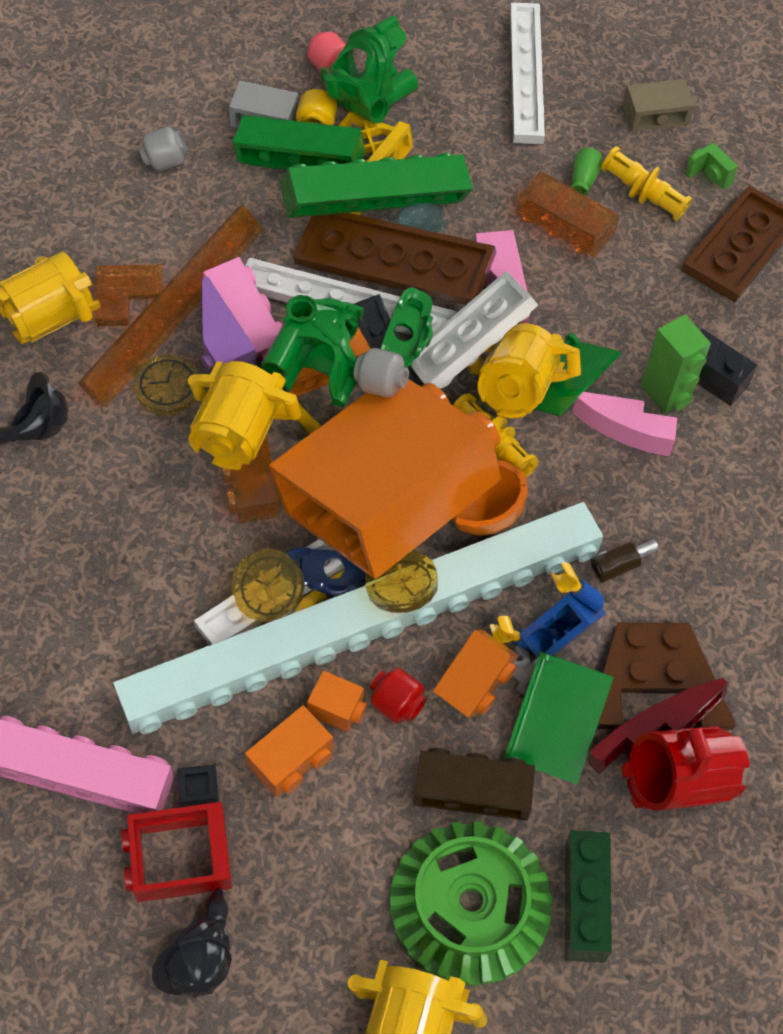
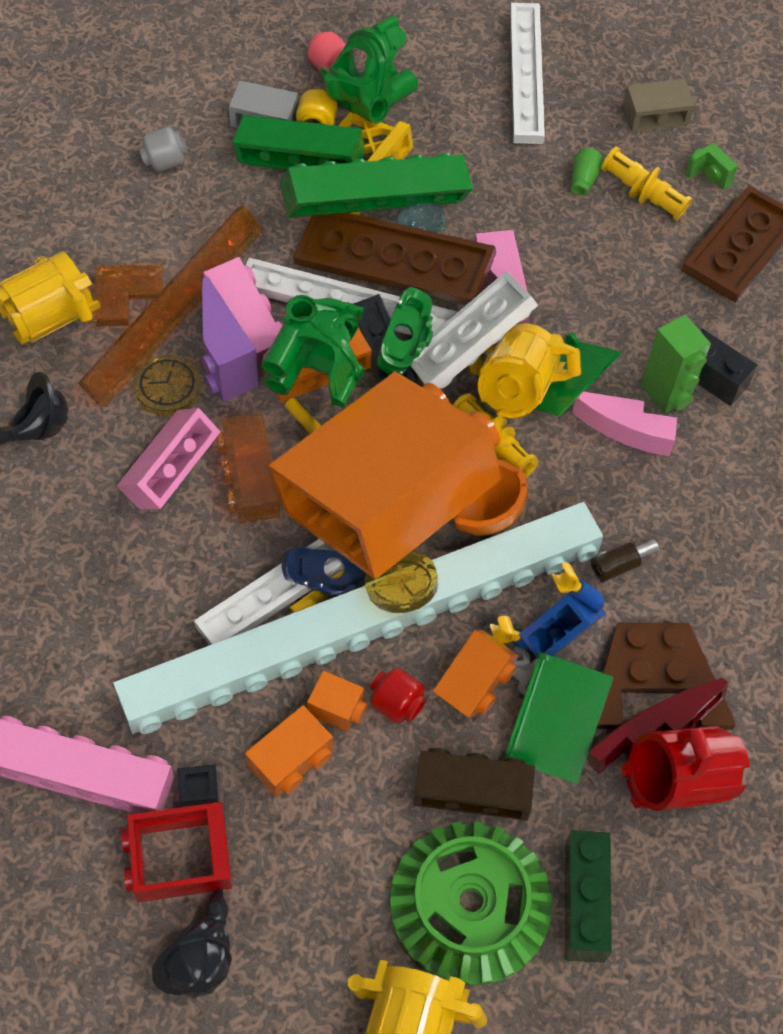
(168, 459): none -> bright pink brick
(237, 411): yellow container -> none
(267, 585): clear yellow tile -> none
(381, 372): light grey head -> none
(567, 214): clear orange brick -> none

